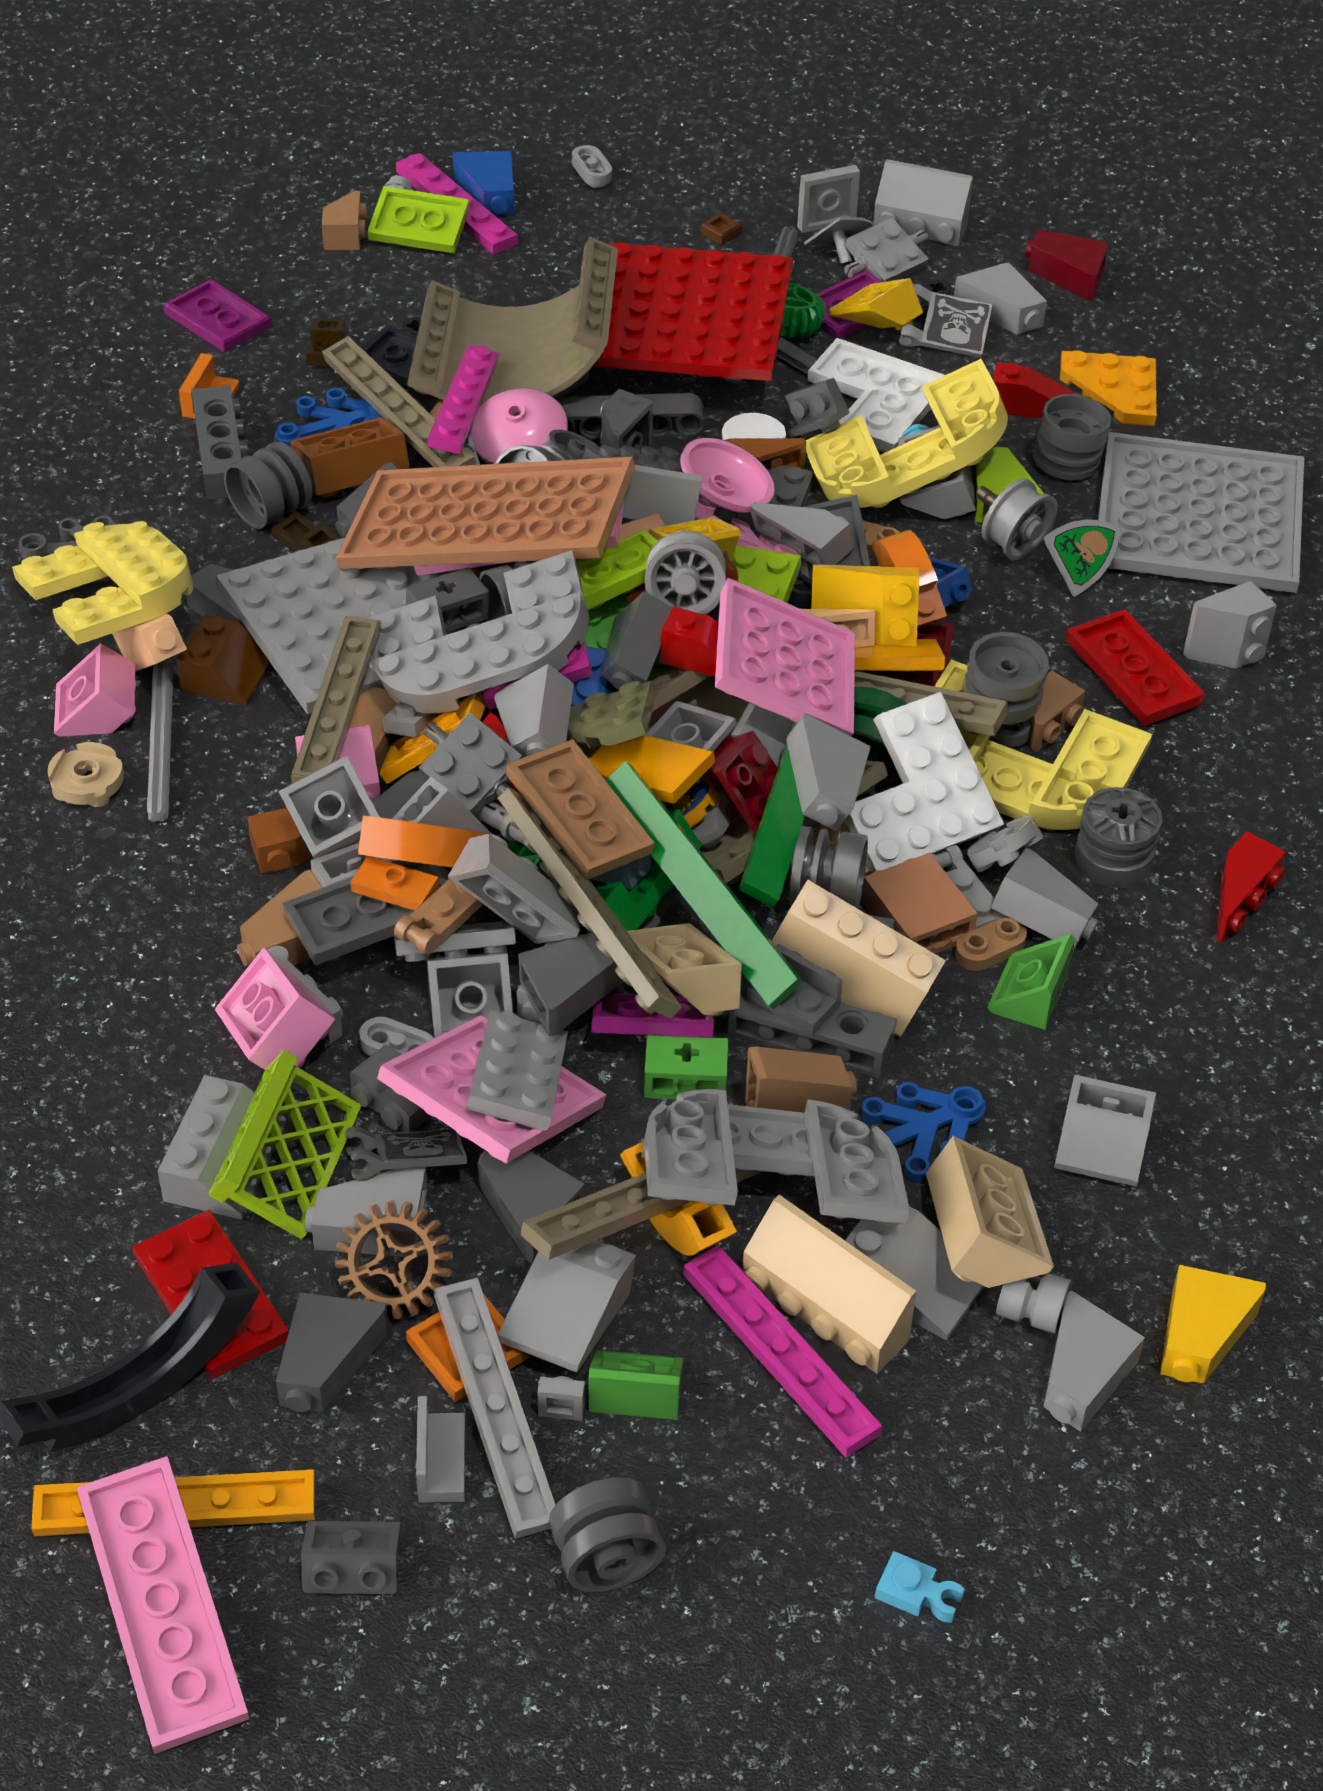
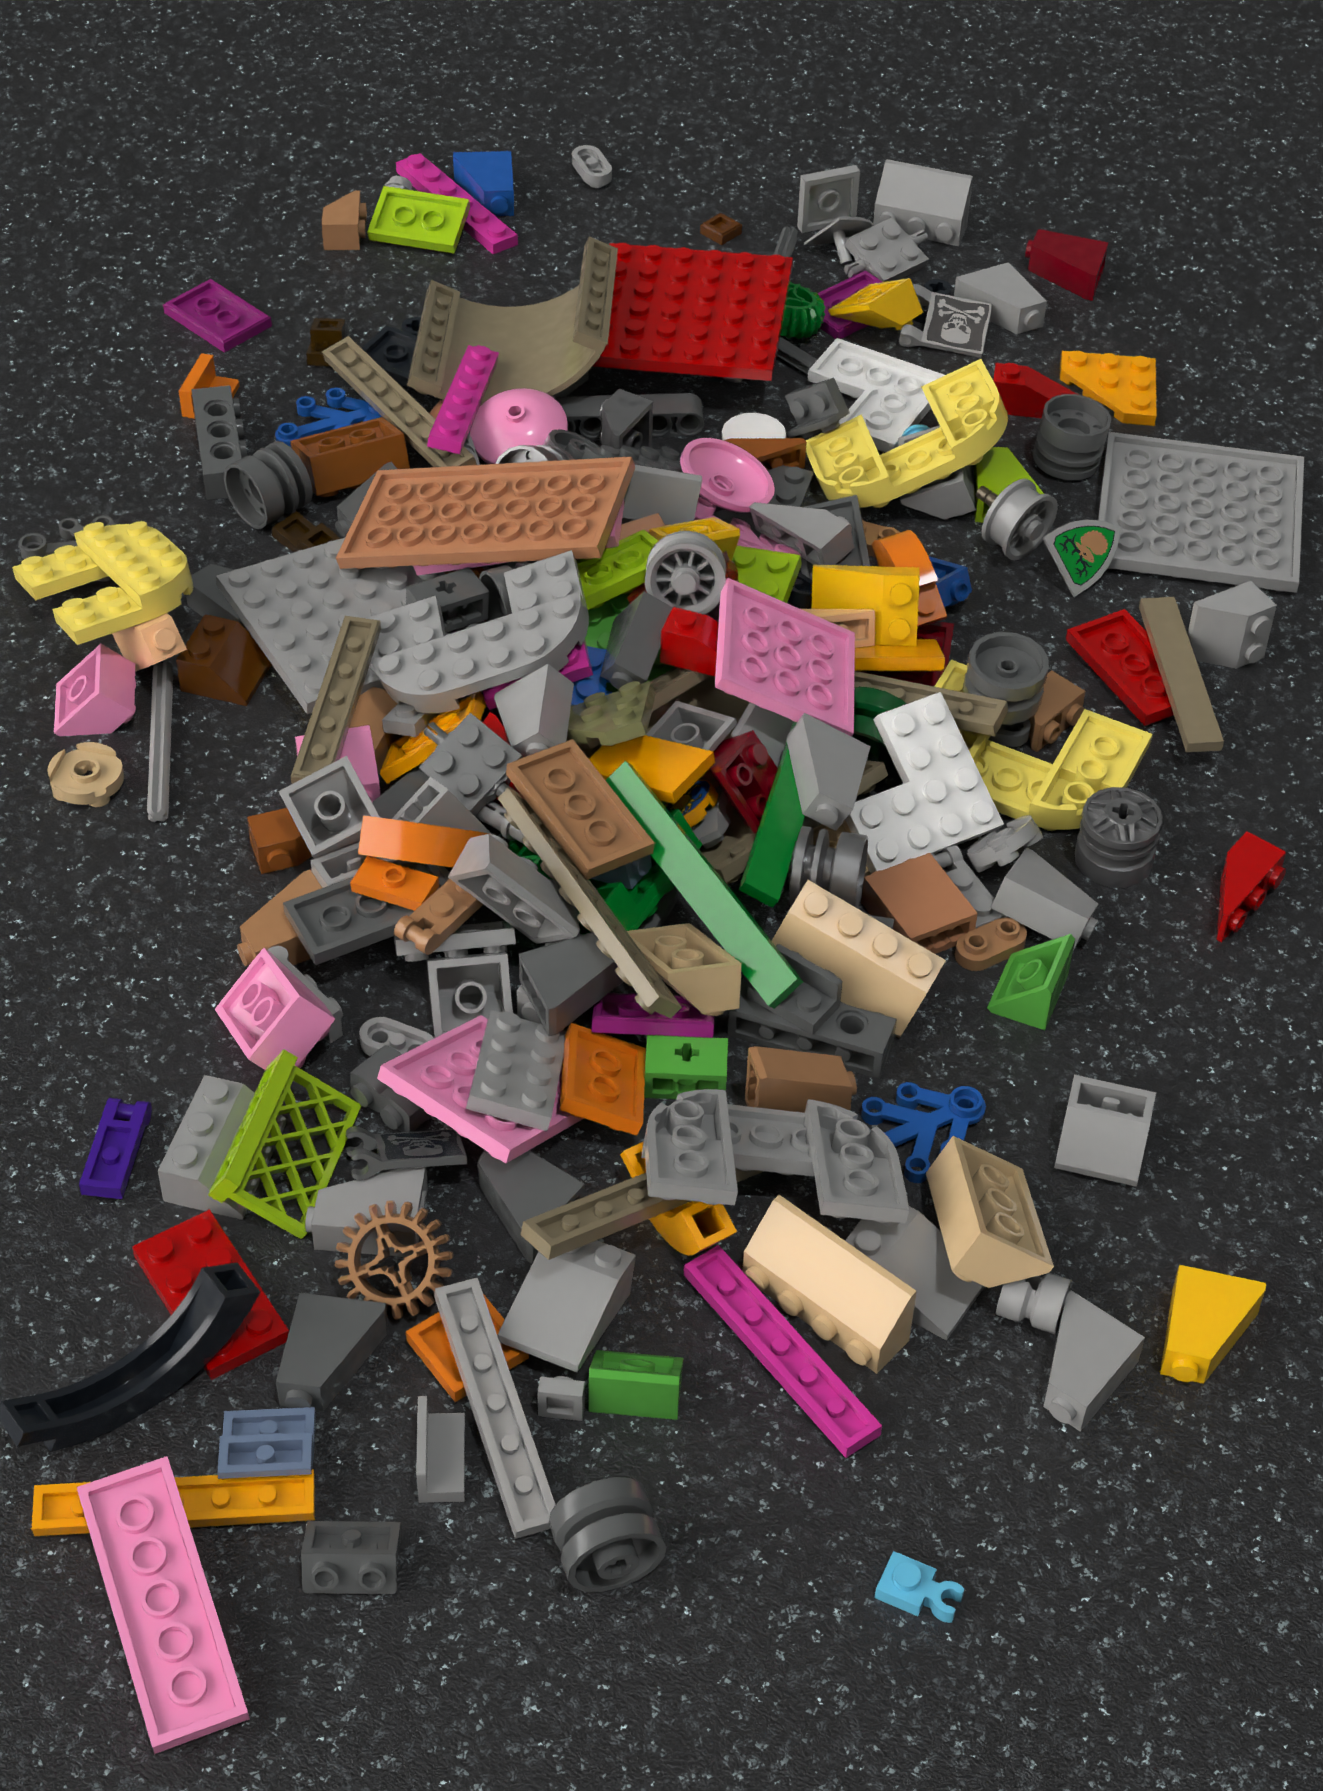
(115, 1148): none -> dark purple plate
(267, 1443): none -> sand blue slope
(603, 1079): none -> orange plate
(1181, 675): none -> dark tan tile

